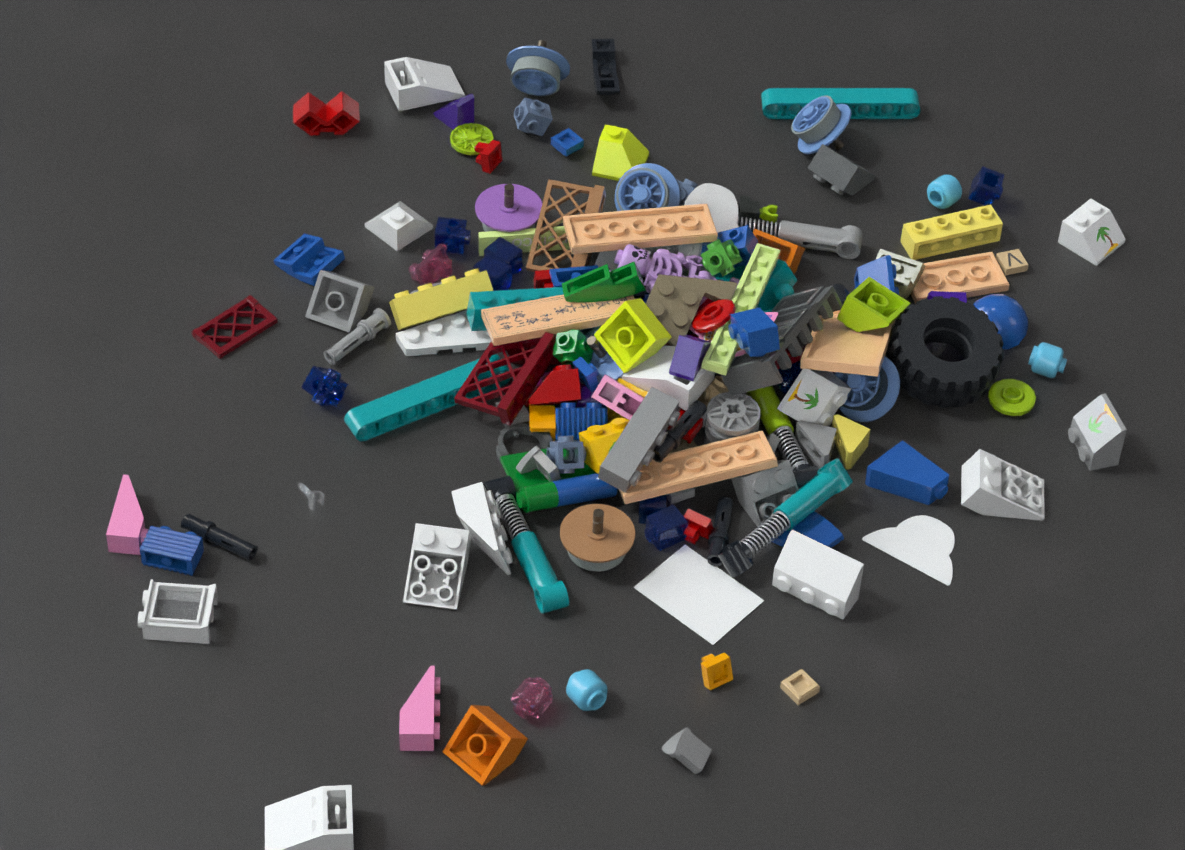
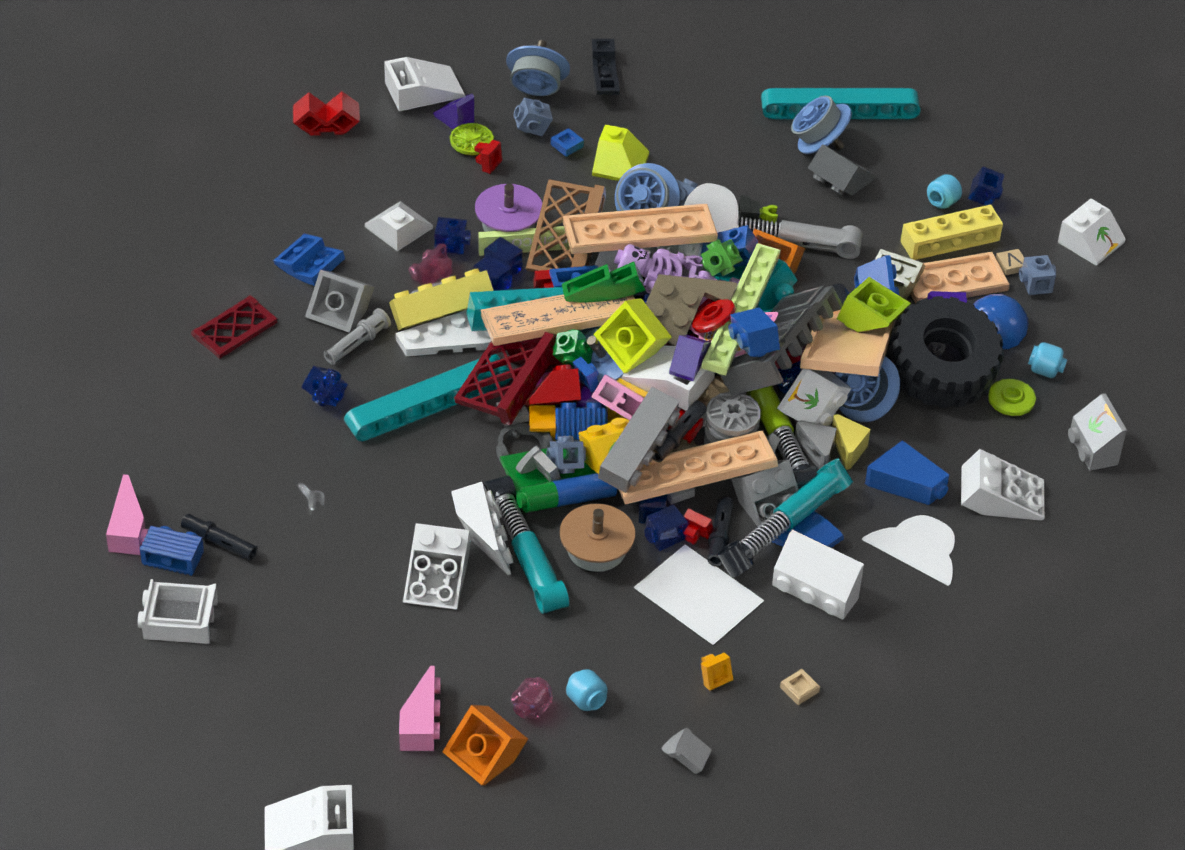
(1038, 274): none -> sand blue brick

